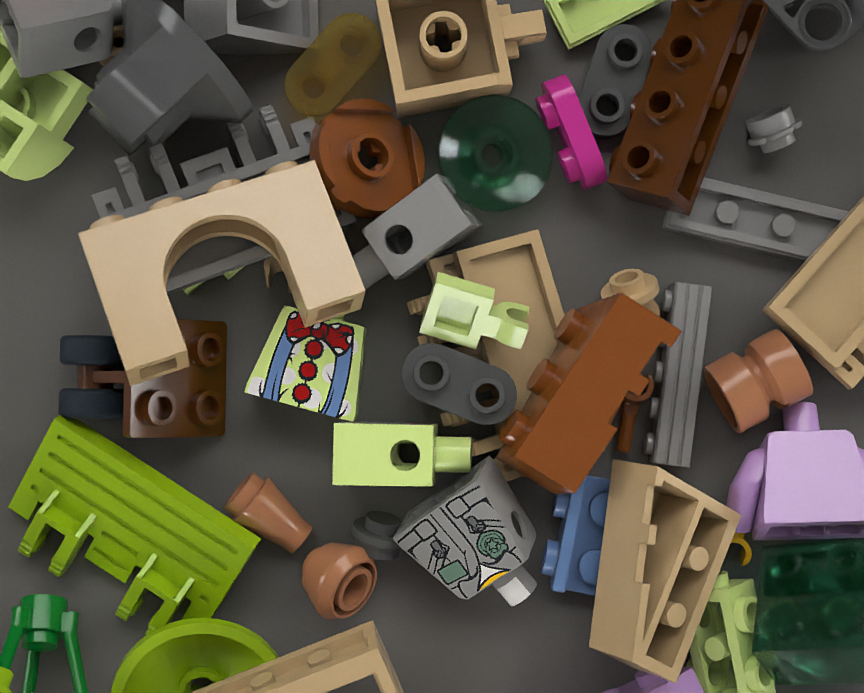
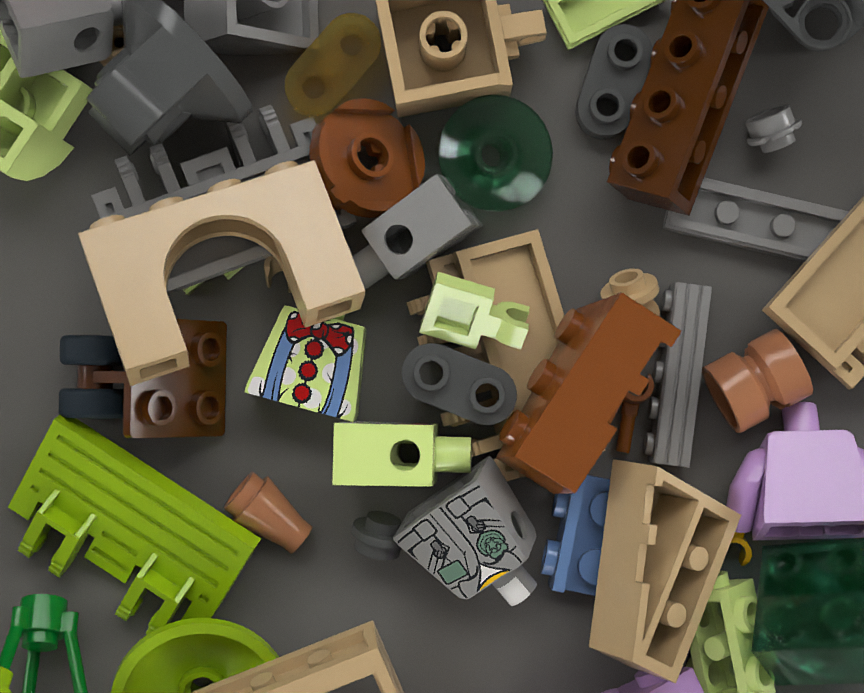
(338, 579): nougat cone -> none
(562, 110): dark pink plate -> none

